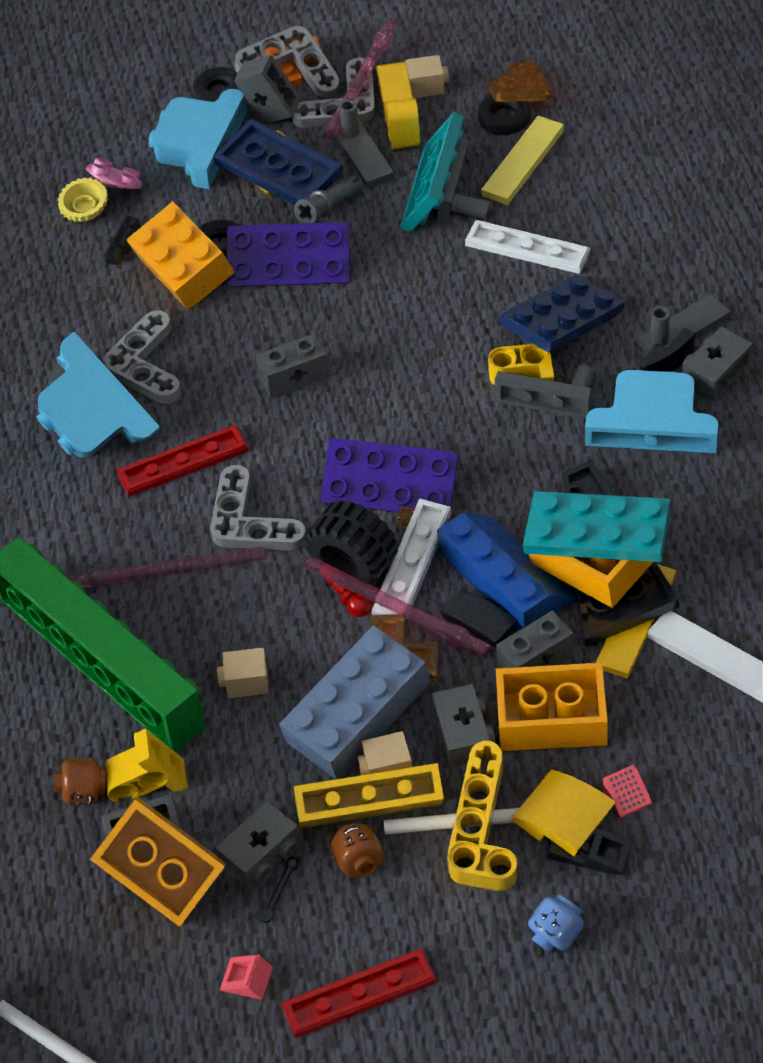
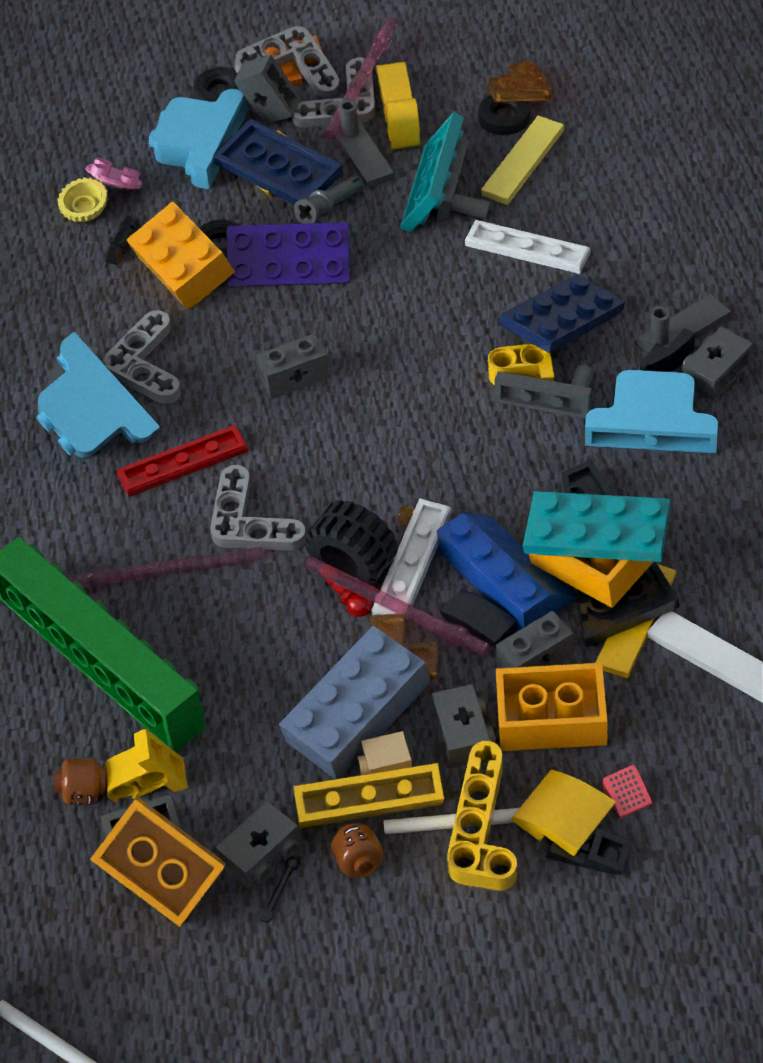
(244, 673): tan brick -> none
(247, 976): coral slope -> none
(358, 993): red tile -> none
(387, 475): dark purple bracket -> none
(426, 76): tan brick -> none
(556, 923): medium blue head -> none

